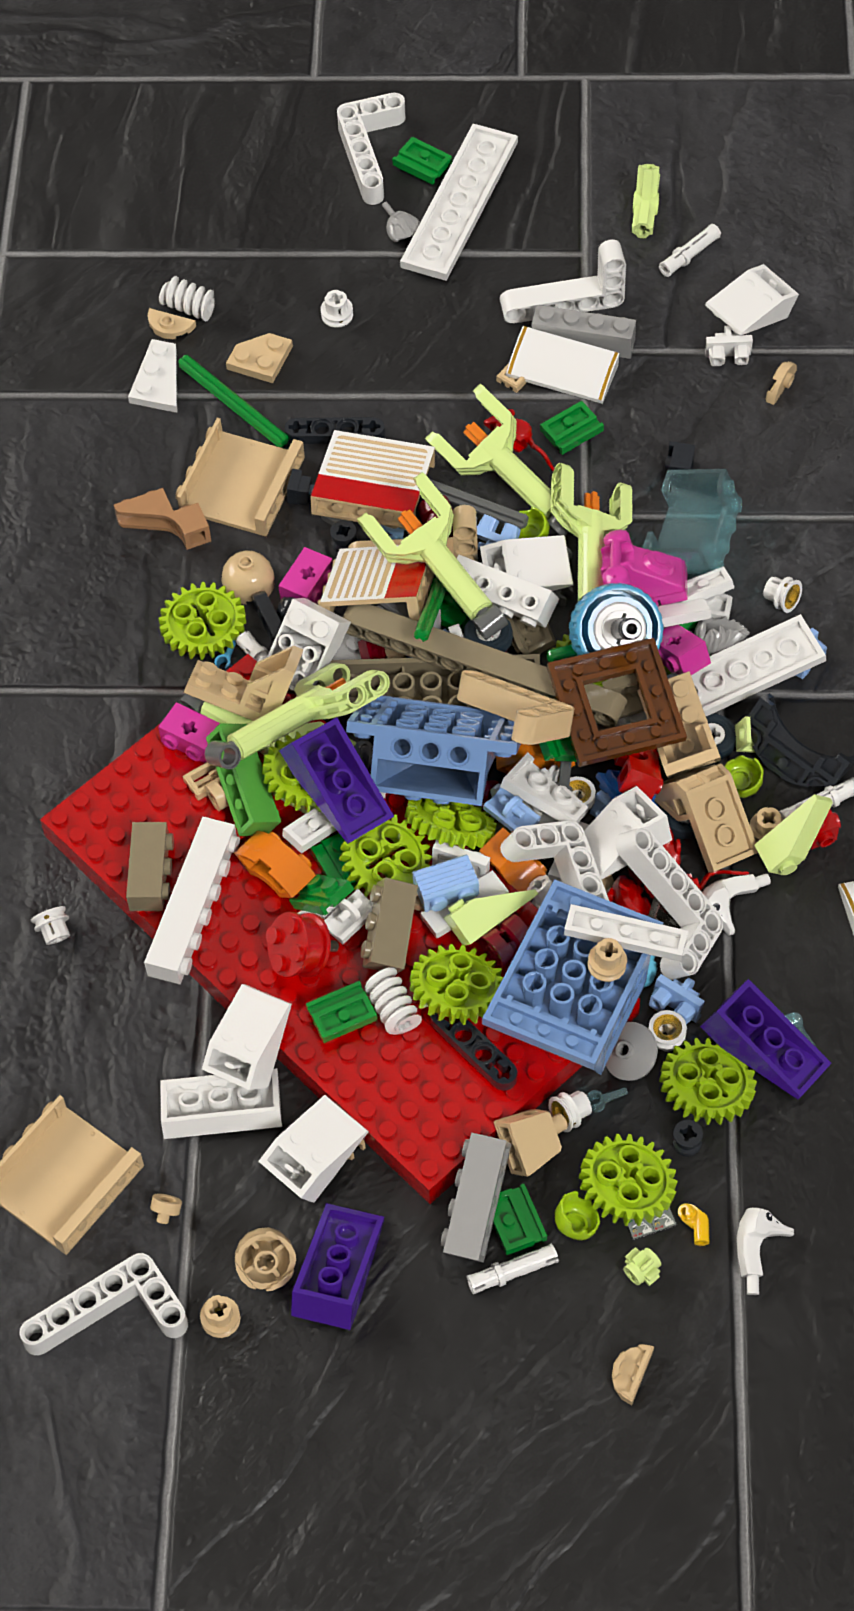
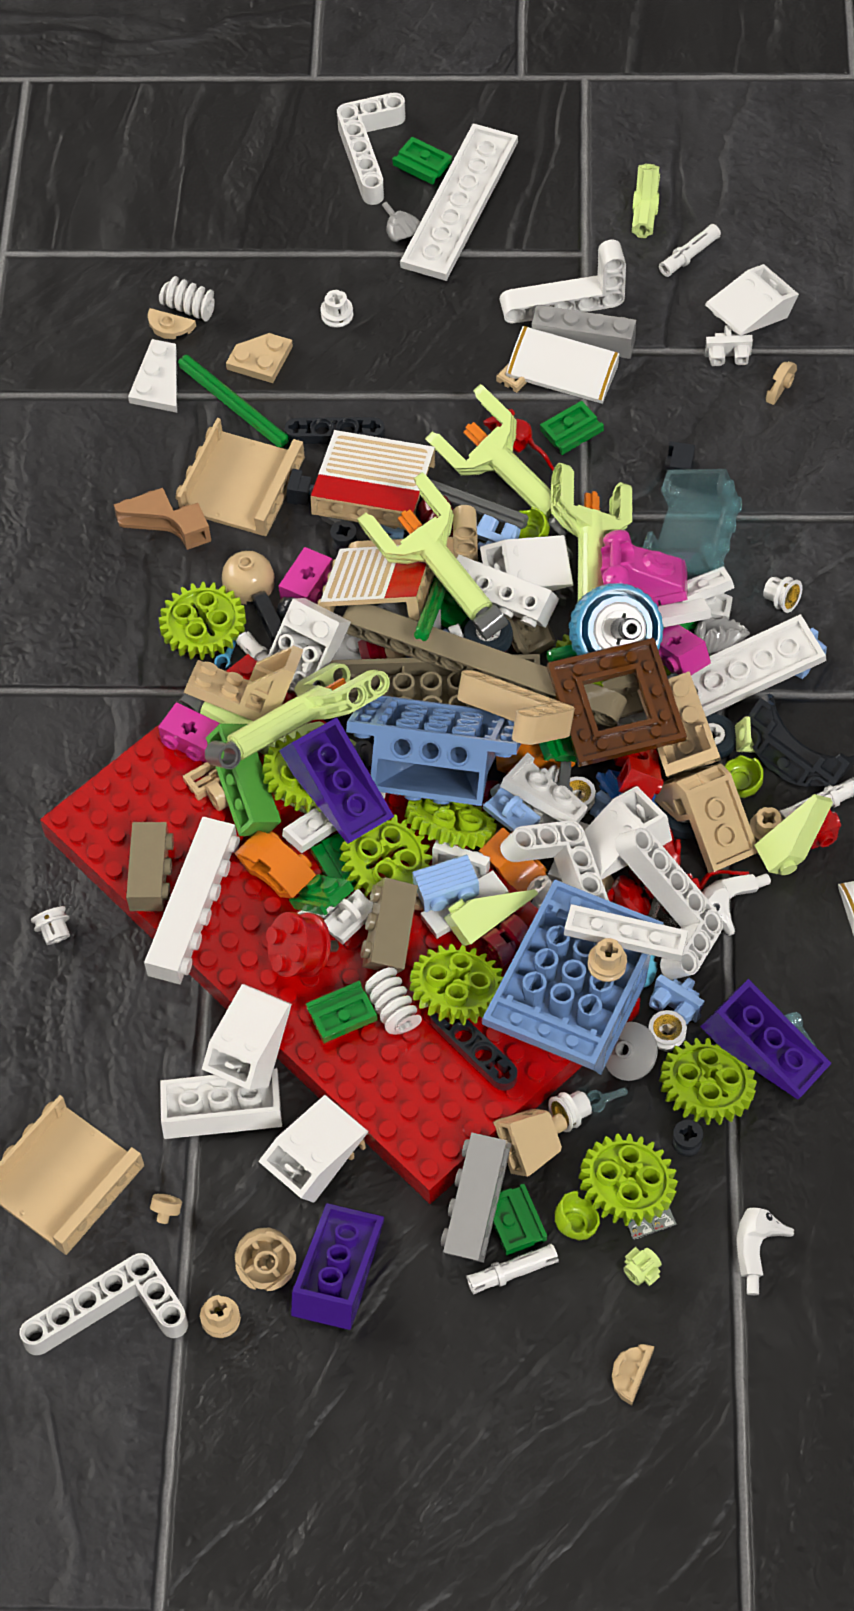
(697, 1221): yellow arm -> none

